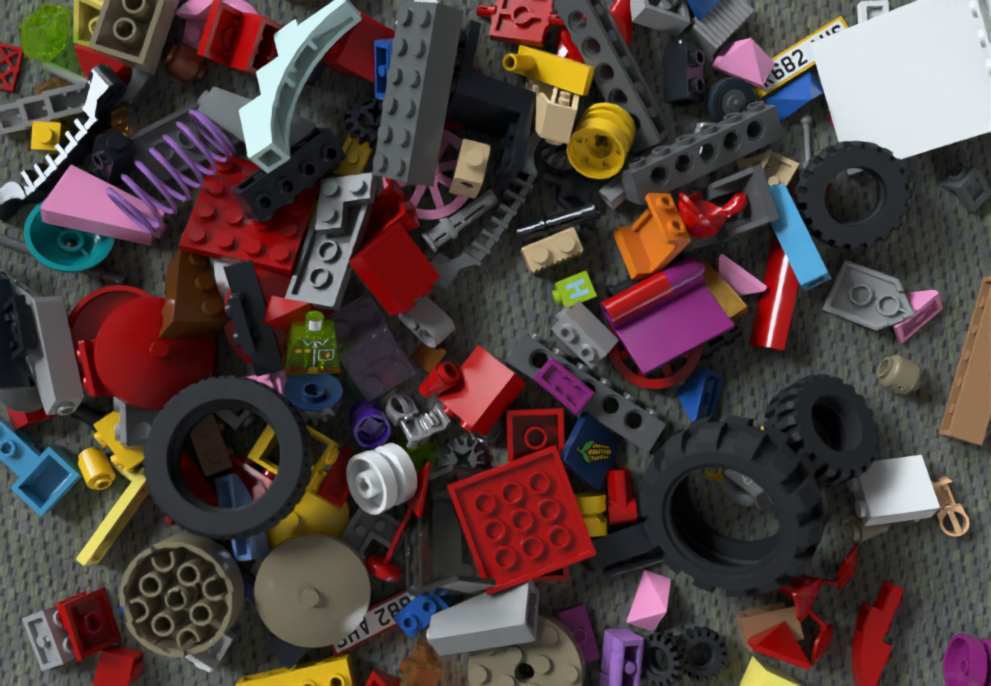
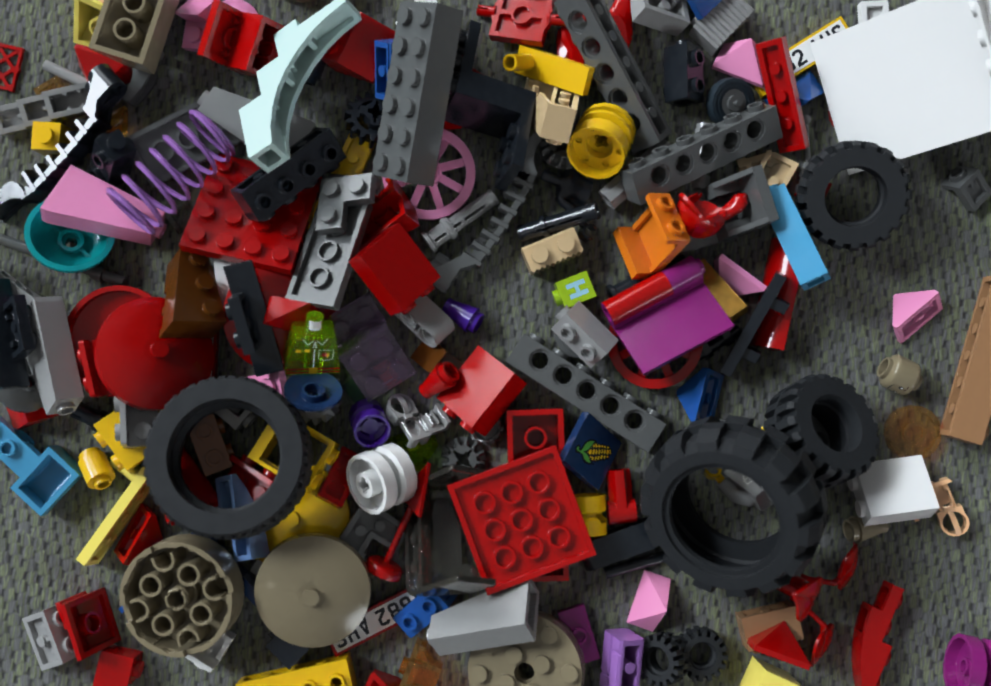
(44, 32): clear neon green slope -> none
(139, 535): none -> red slope
(184, 63): copper head -> none
(464, 315): none -> dark purple cone
(469, 168): tan torso -> none
(563, 385): magenta plate -> none
(742, 348): none -> black hinge
(783, 93): none -> red plate
(867, 297): light grey tile -> none
(904, 434): none -> clear orange tile

